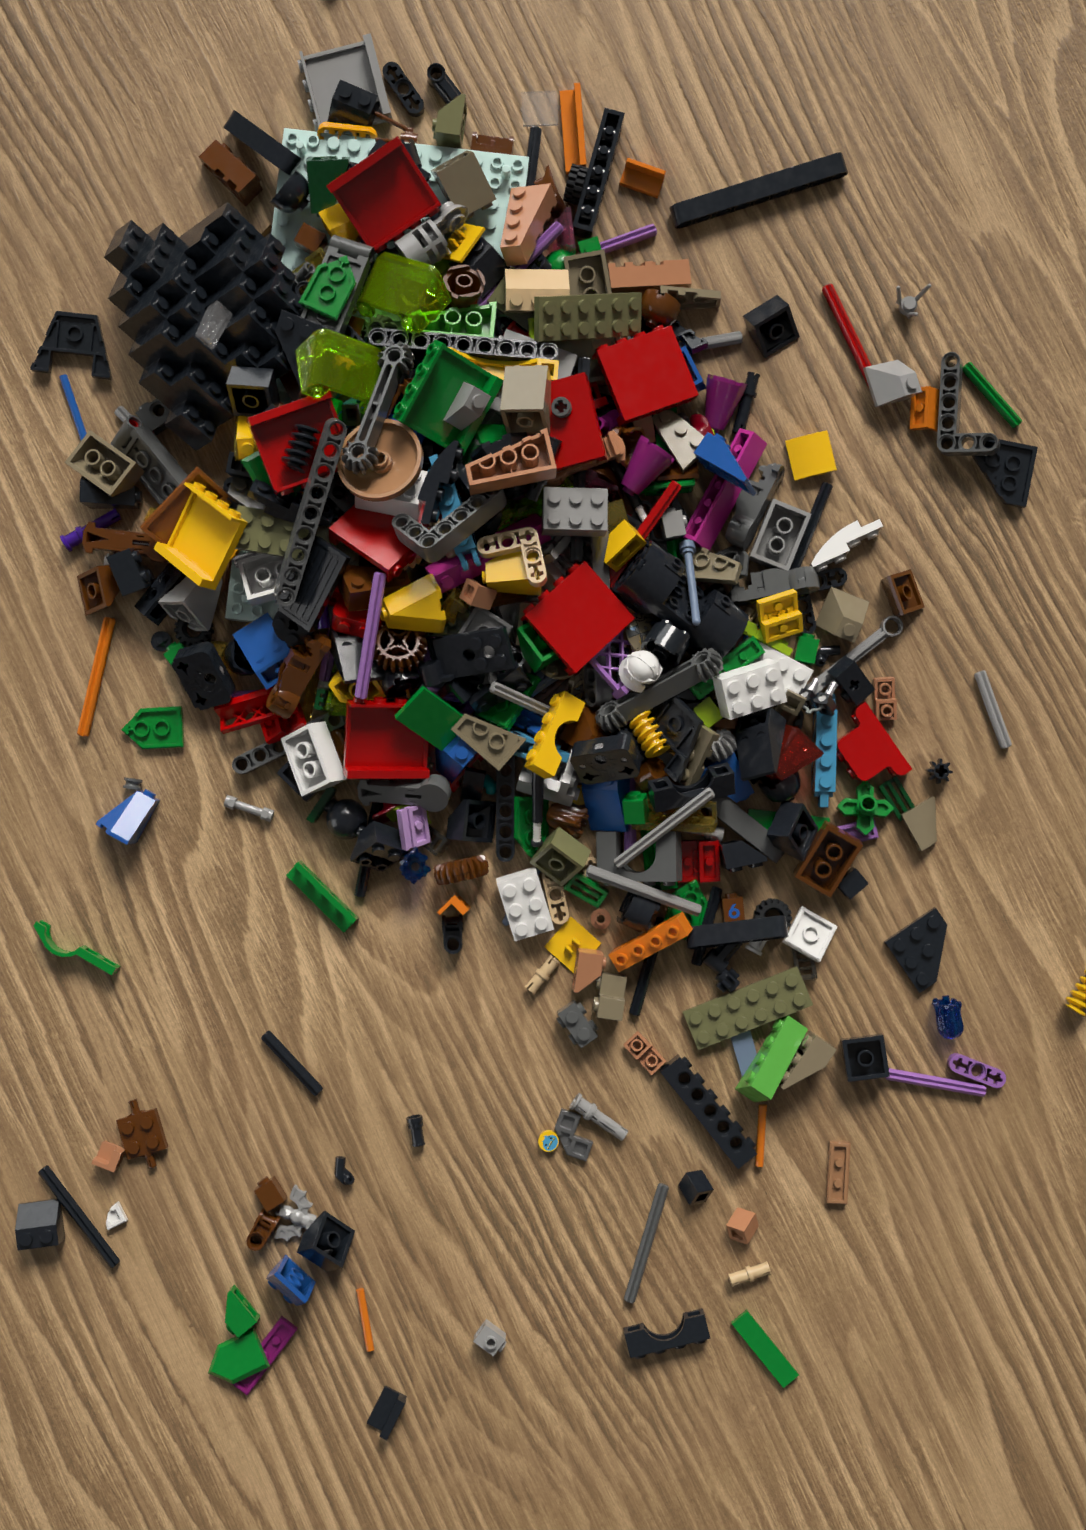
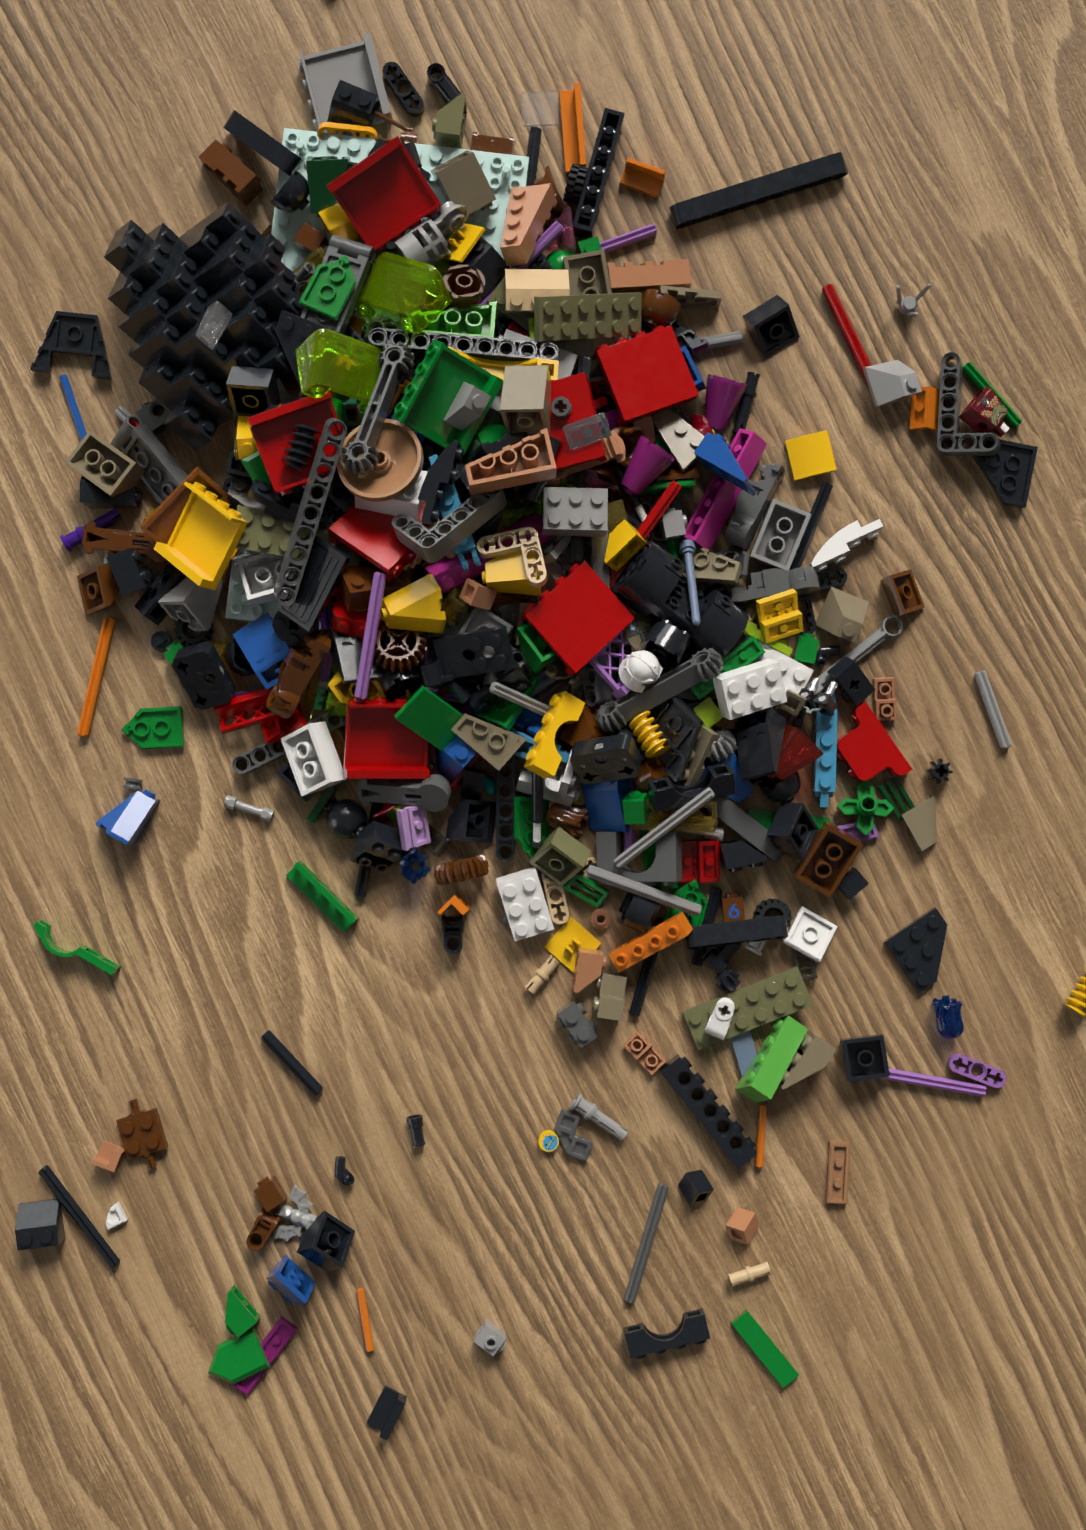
(587, 431): none -> clear light blue slope
(720, 1021): none -> white piece
(985, 413): none -> torso

